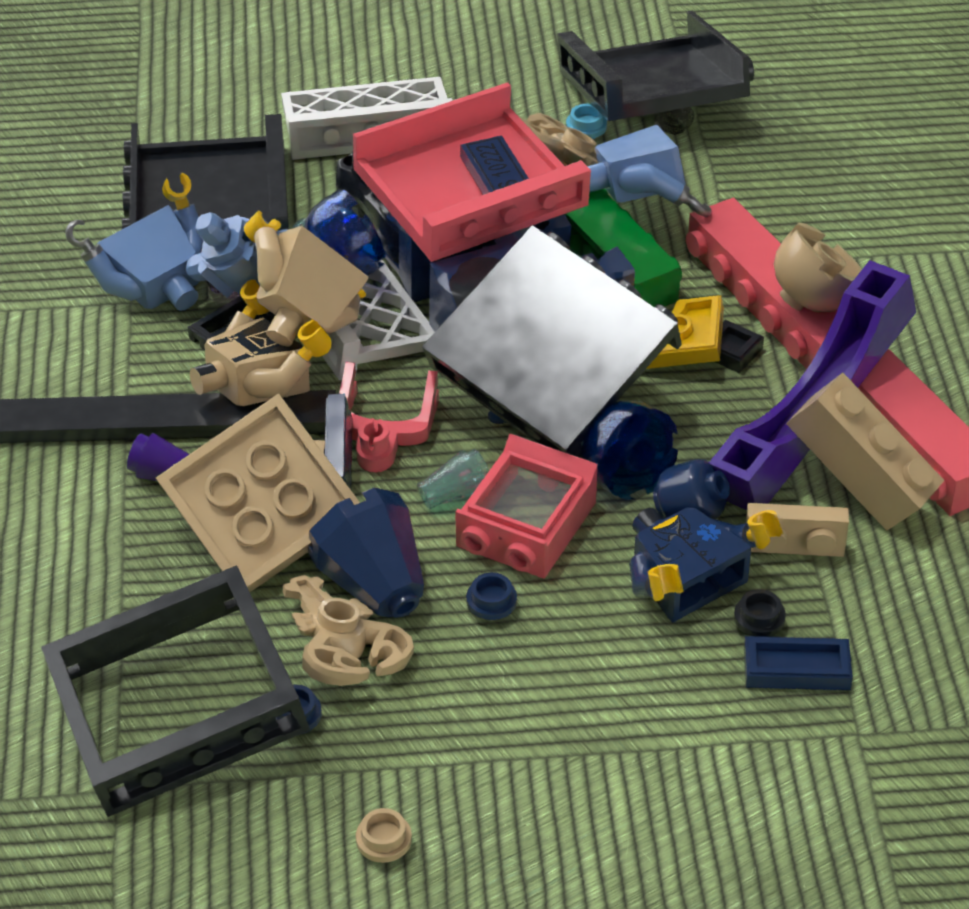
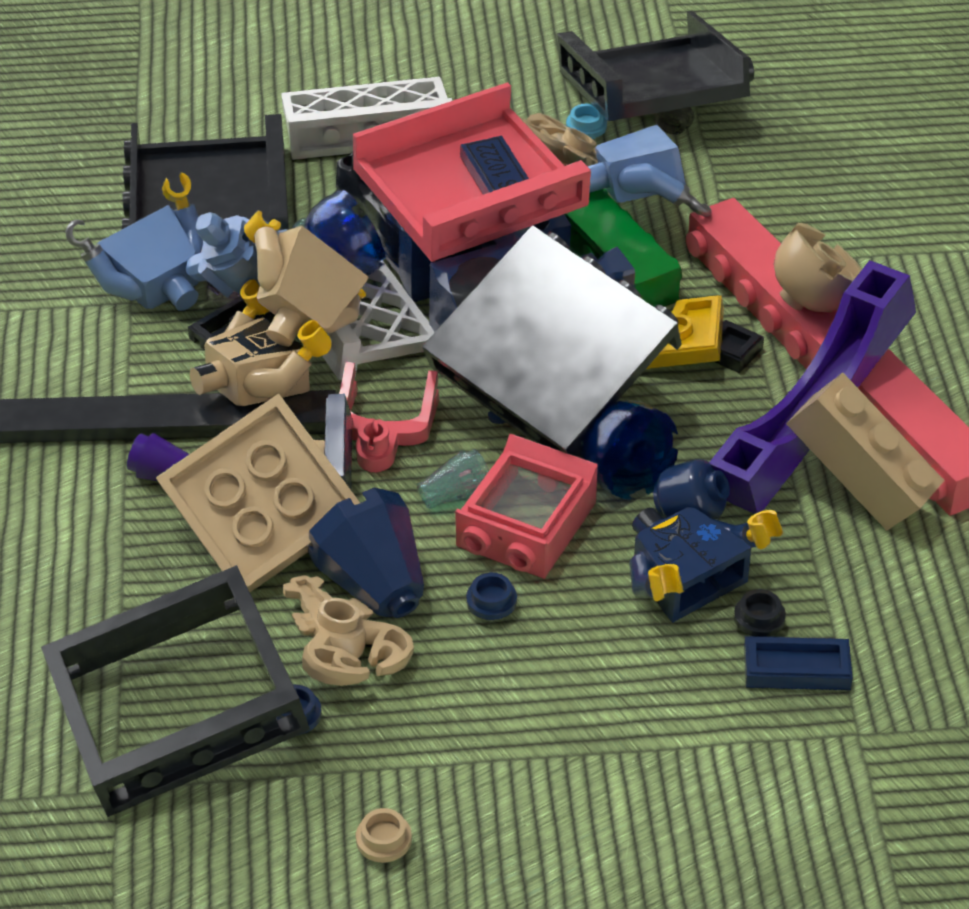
(806, 529): tan plate -> none

